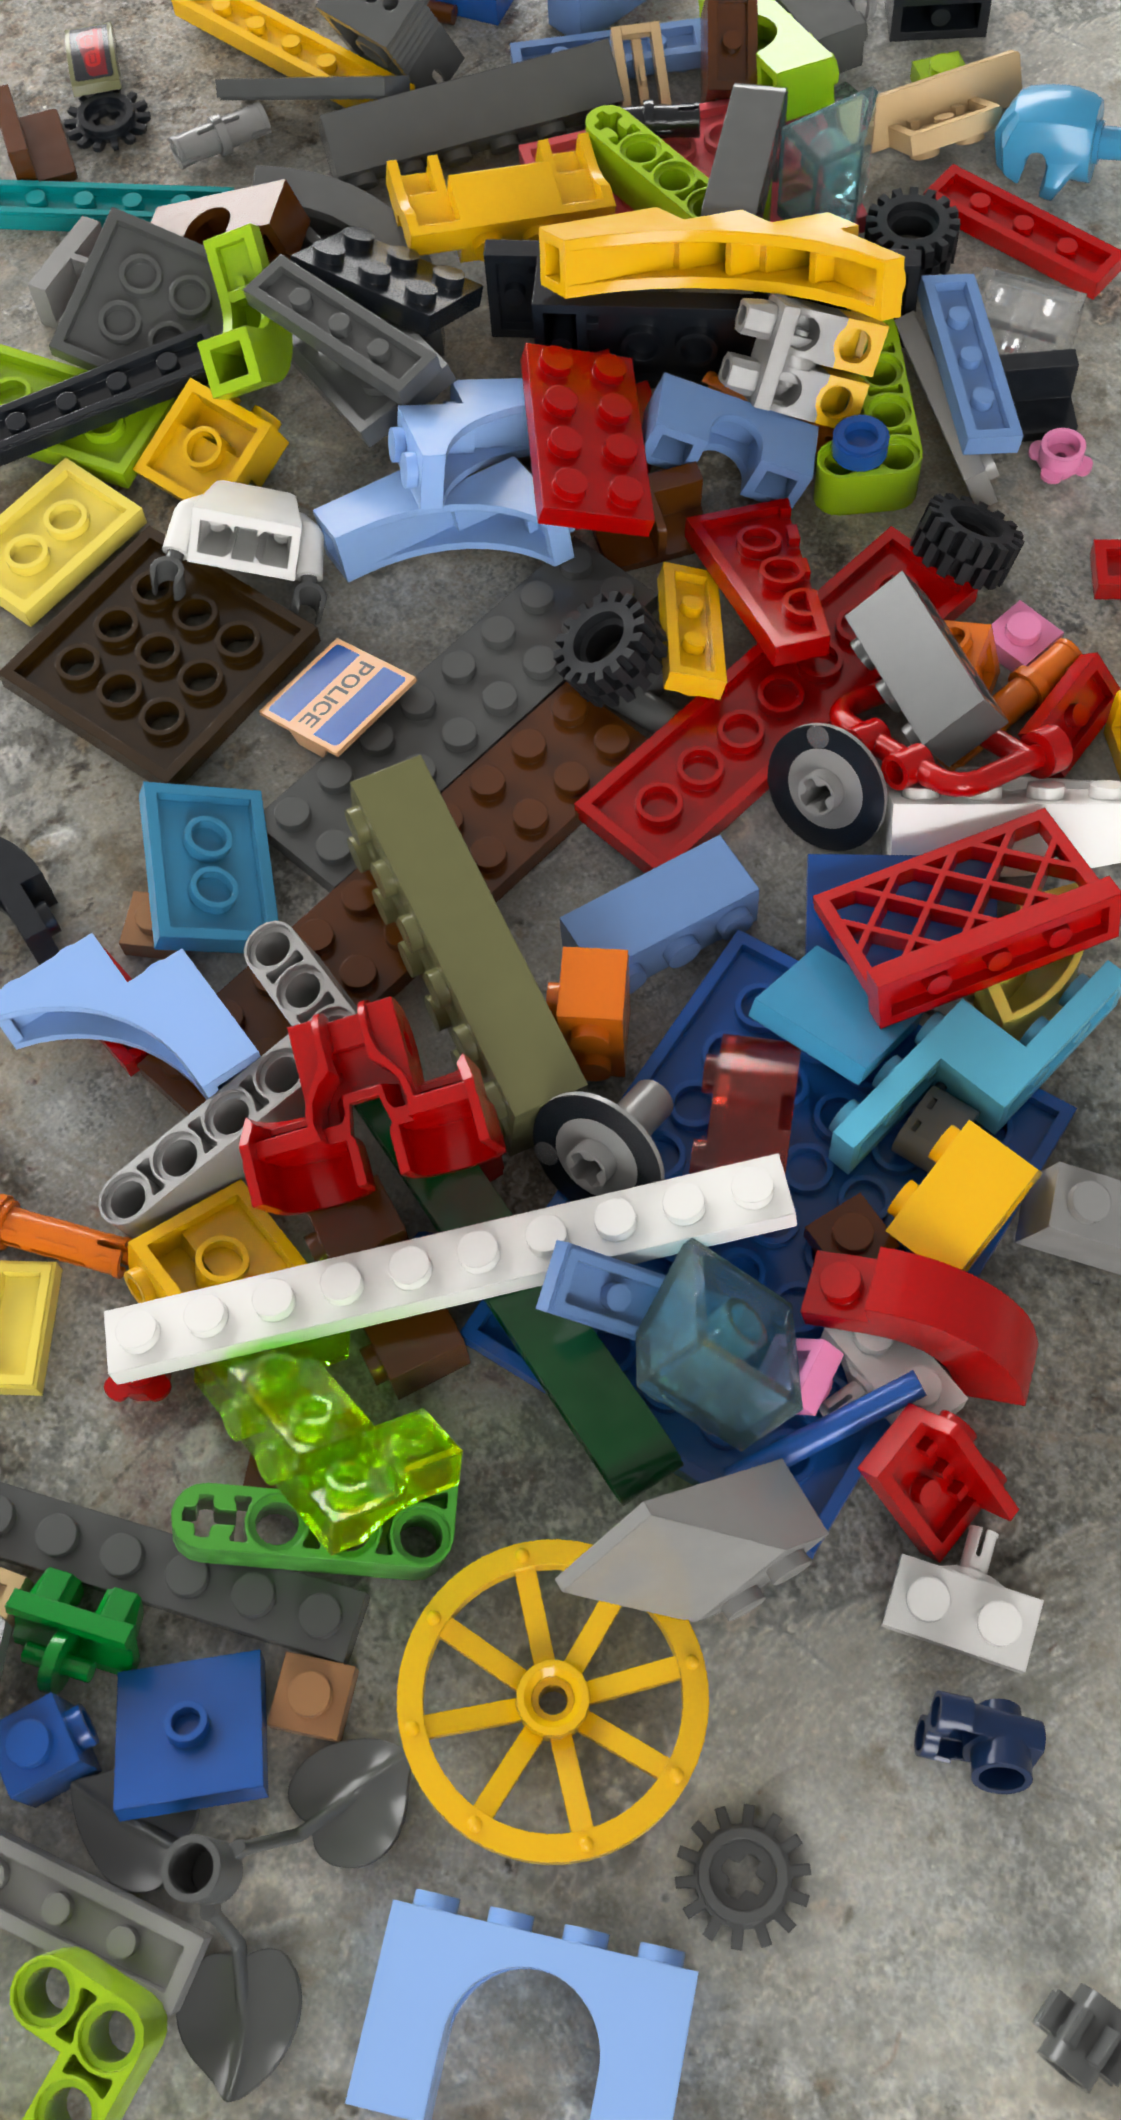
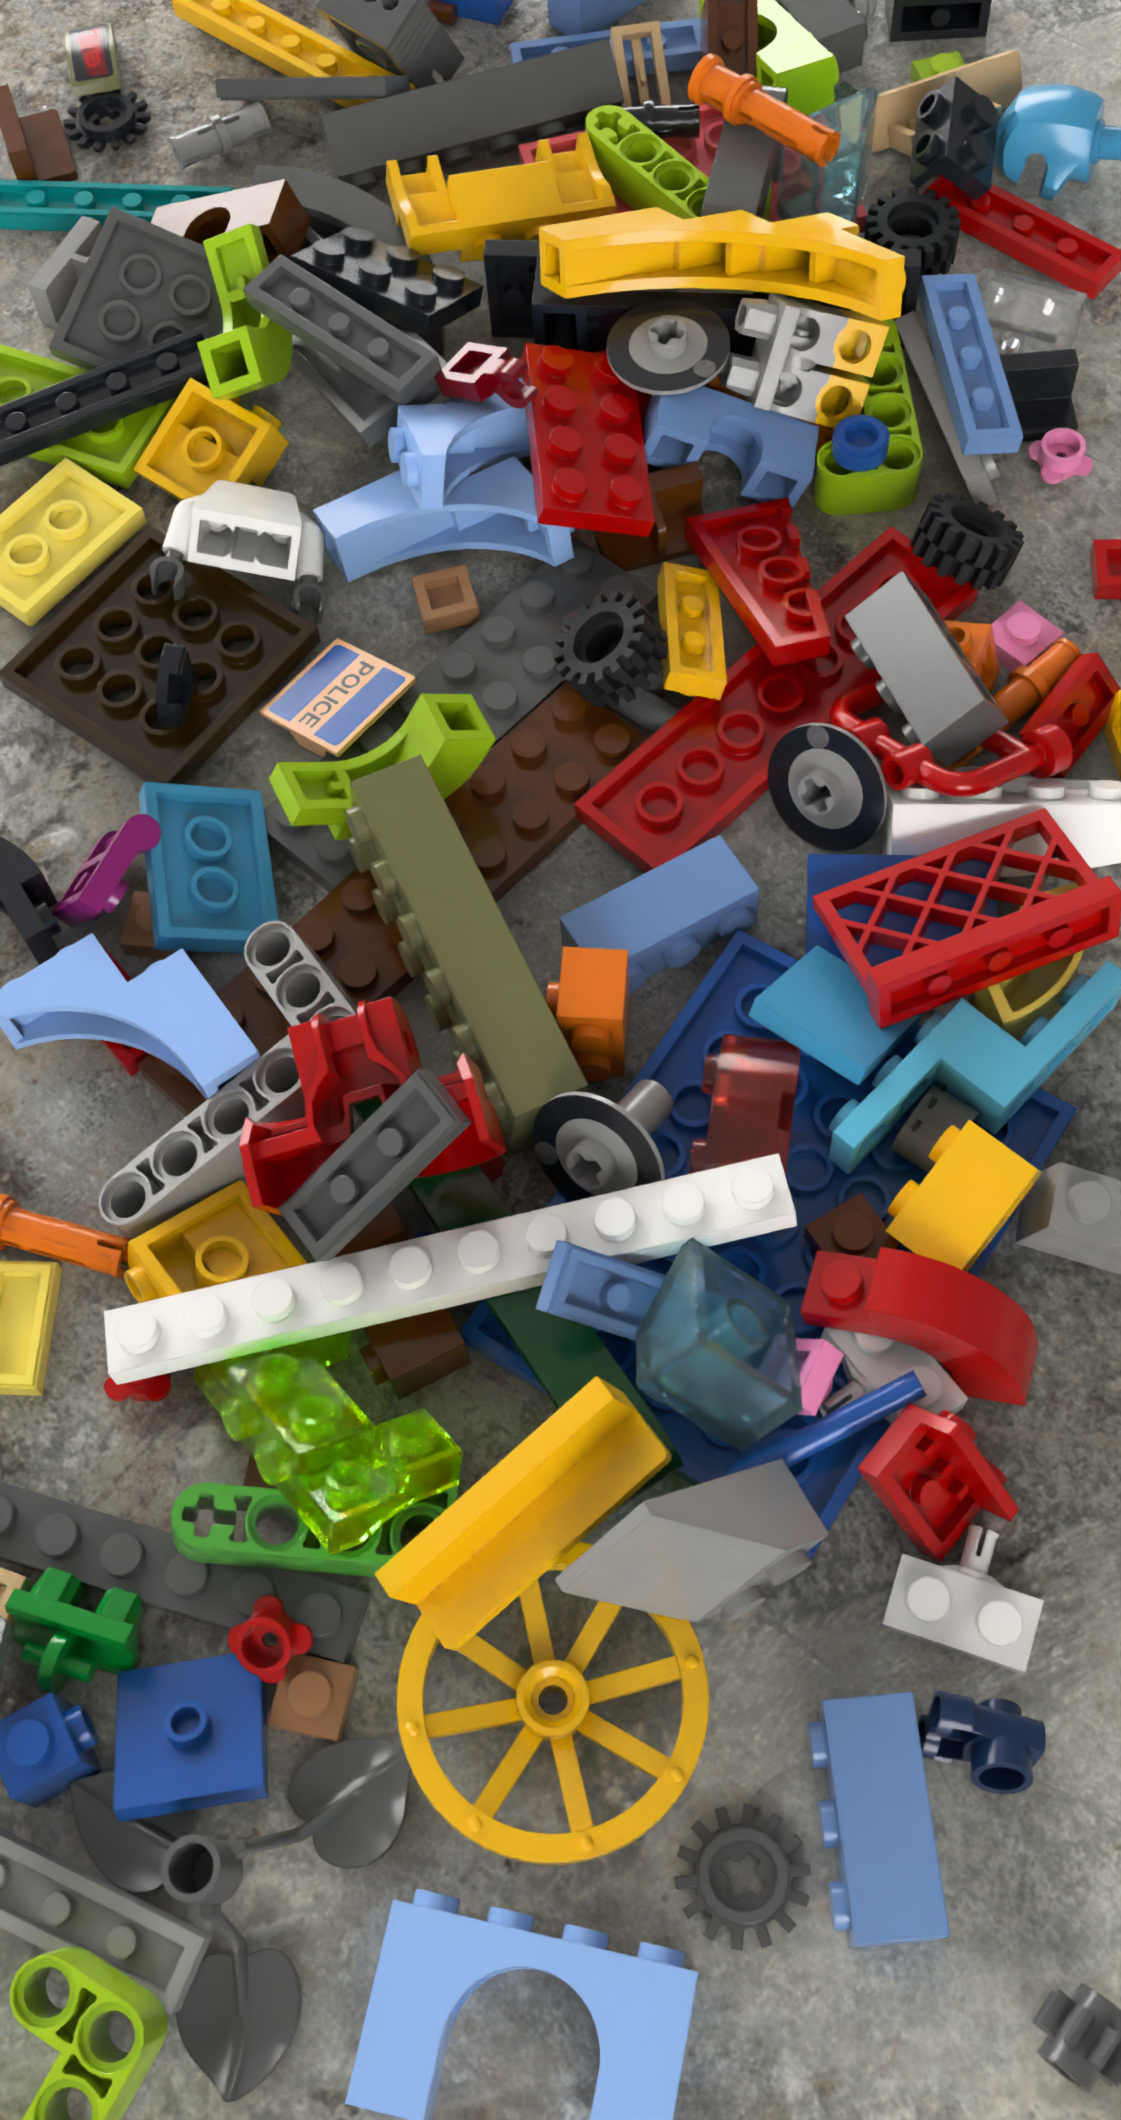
(99, 880): none -> magenta plate
(174, 685): none -> black tile
(255, 1653): none -> red plate
(374, 1164): none -> dark grey tile
(440, 727): none -> lime arch
(445, 599): none -> medium nougat plate
(482, 371): none -> dark red plate
(526, 1513): none -> yellow panel
(668, 346): none -> piece
(745, 102): none -> orange pin
(878, 1821): none -> medium blue brick
(955, 138): none -> black bracket

